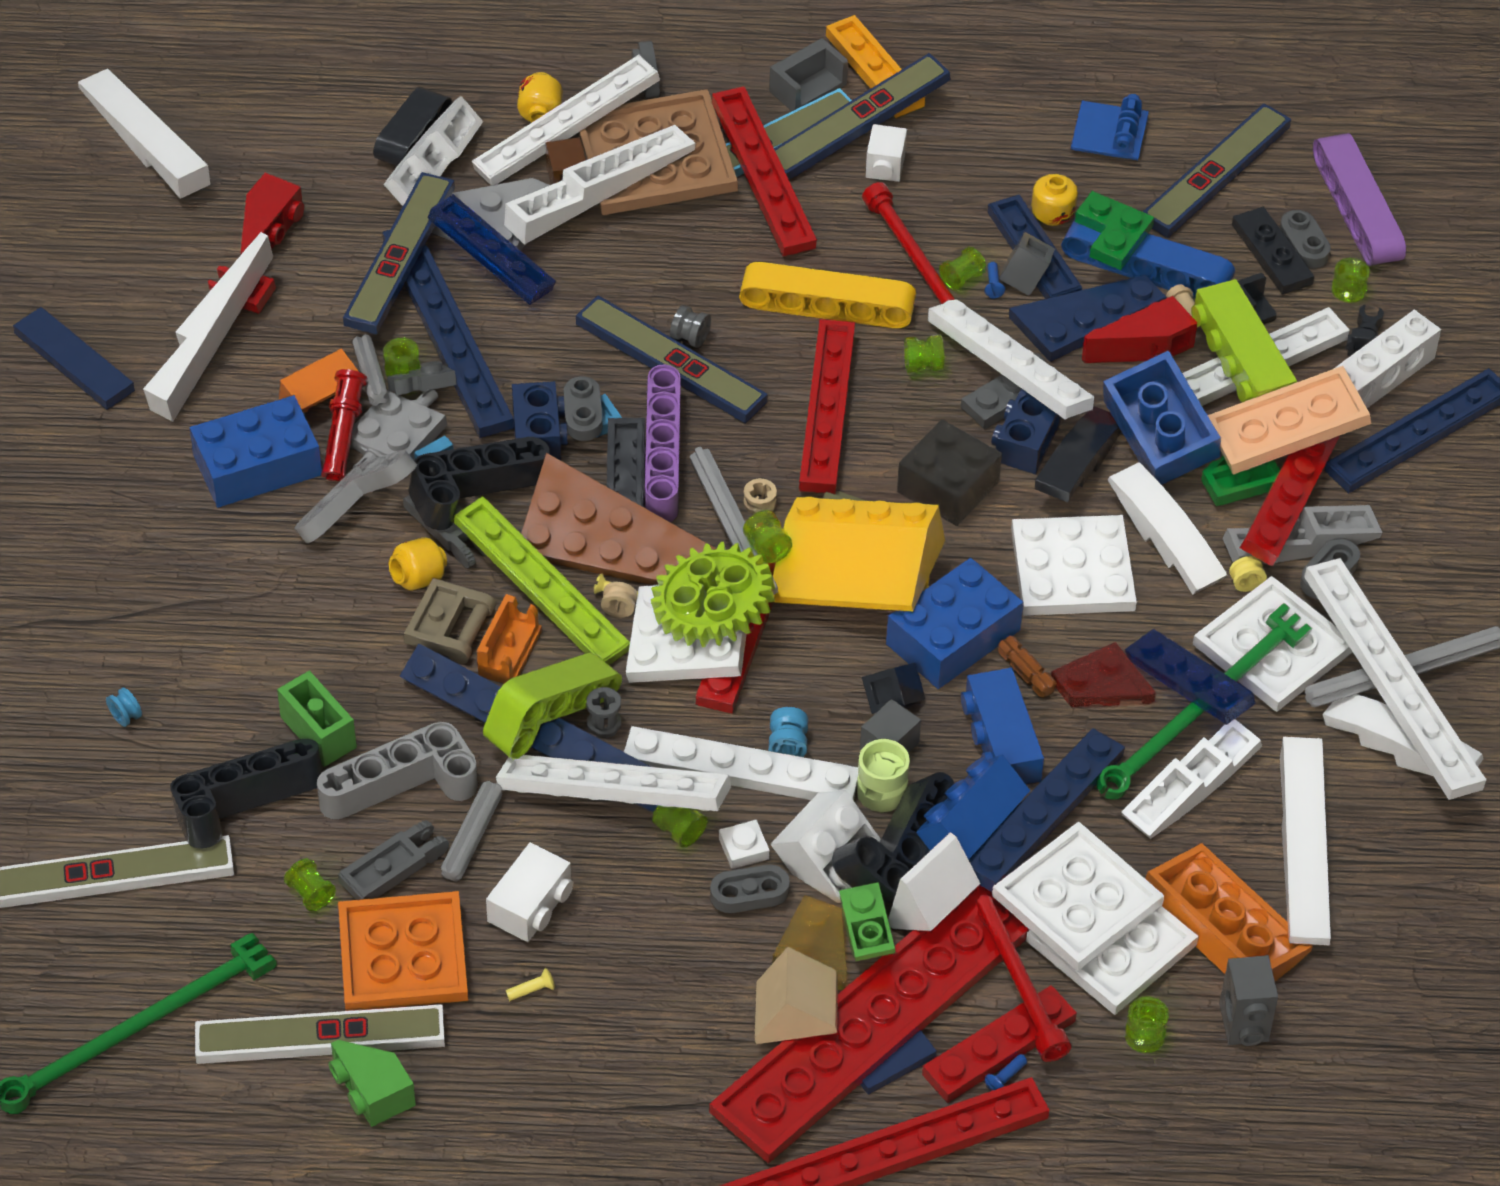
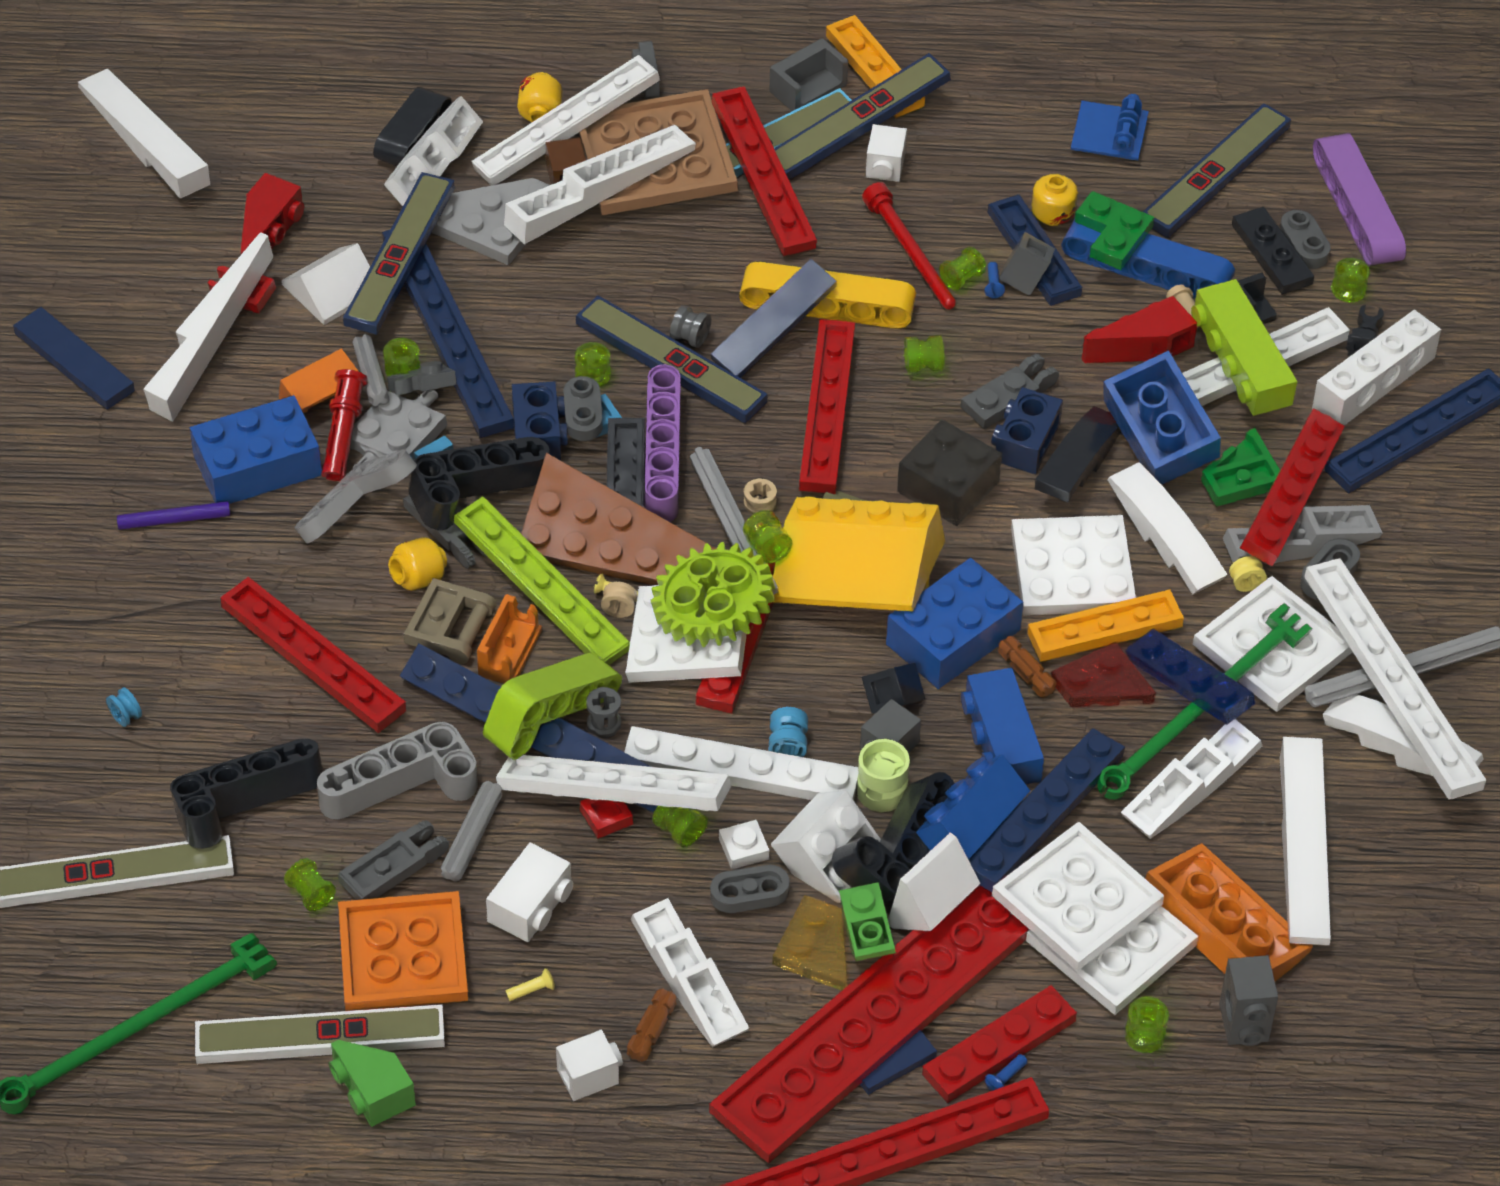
(173, 515): none -> dark purple bar
(313, 654): none -> red plate
(317, 716): bright green brick -> none
(329, 282): none -> white slope
(491, 249): clear blue plate -> none
(588, 1064): none -> white brick
(593, 361): none -> clear neon green wheel
(606, 816): none -> red plate
(651, 1025): none -> dark orange axle
(689, 973): none -> white slope
(774, 319): none -> tile
(795, 999): tan slope -> none
(1011, 359): white plate -> none
(1050, 1040): red piece -> none
(1061, 322): dark blue wing -> none
(1104, 625): none -> light orange plate
(1289, 419): light nougat plate -> none

